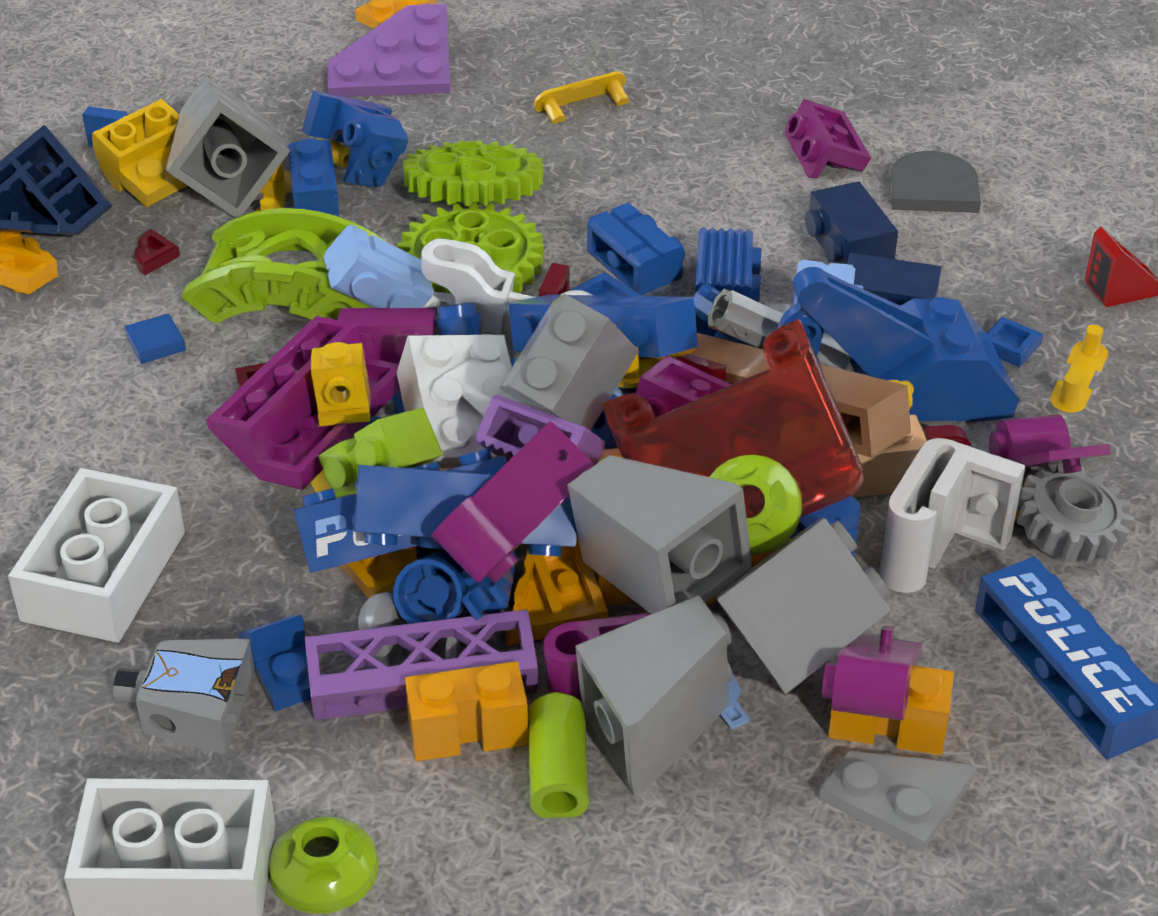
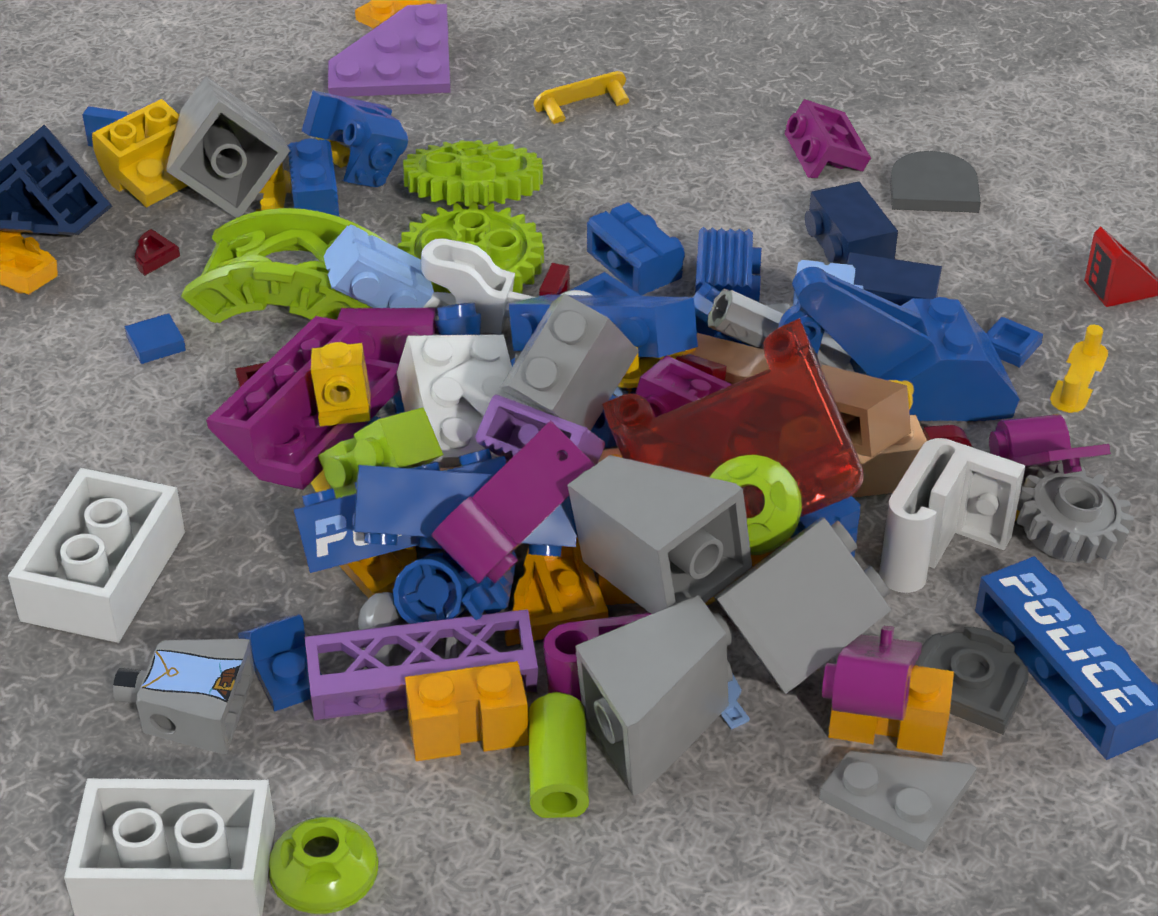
(986, 677): none -> dark grey tile

